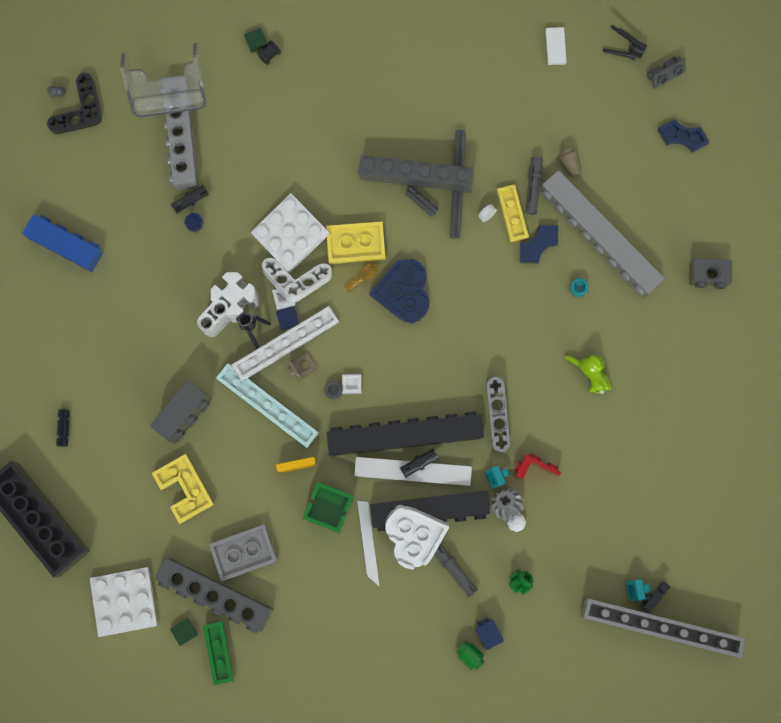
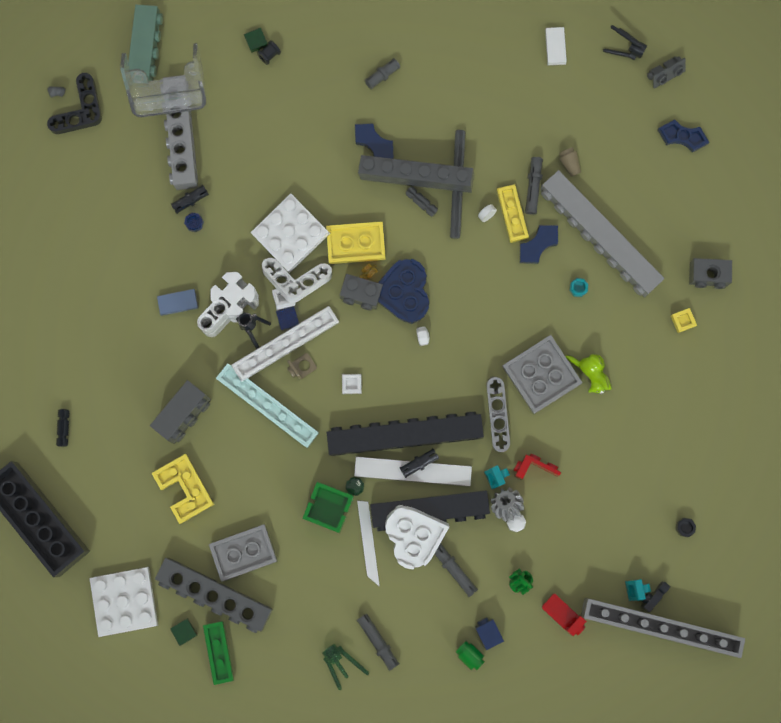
(63, 243): blue brick -> none
(144, 39): none -> sand green brick
(177, 302): none -> sand blue tile
(295, 465): yellow tile -> none
(332, 655): none -> clear green plant
(333, 390): dark grey piece -> none
(355, 486): none -> clear green tile
(360, 292): none -> dark grey bracket
(367, 136): none -> dark blue tile
(382, 73): none -> dark grey pin
(383, 650): none -> dark grey pin
(423, 336): none -> white tile
(542, 374): none -> light grey plate
(564, 615): none -> red bracket
(683, 320): none -> light yellow plate
(685, 527): none -> black tile

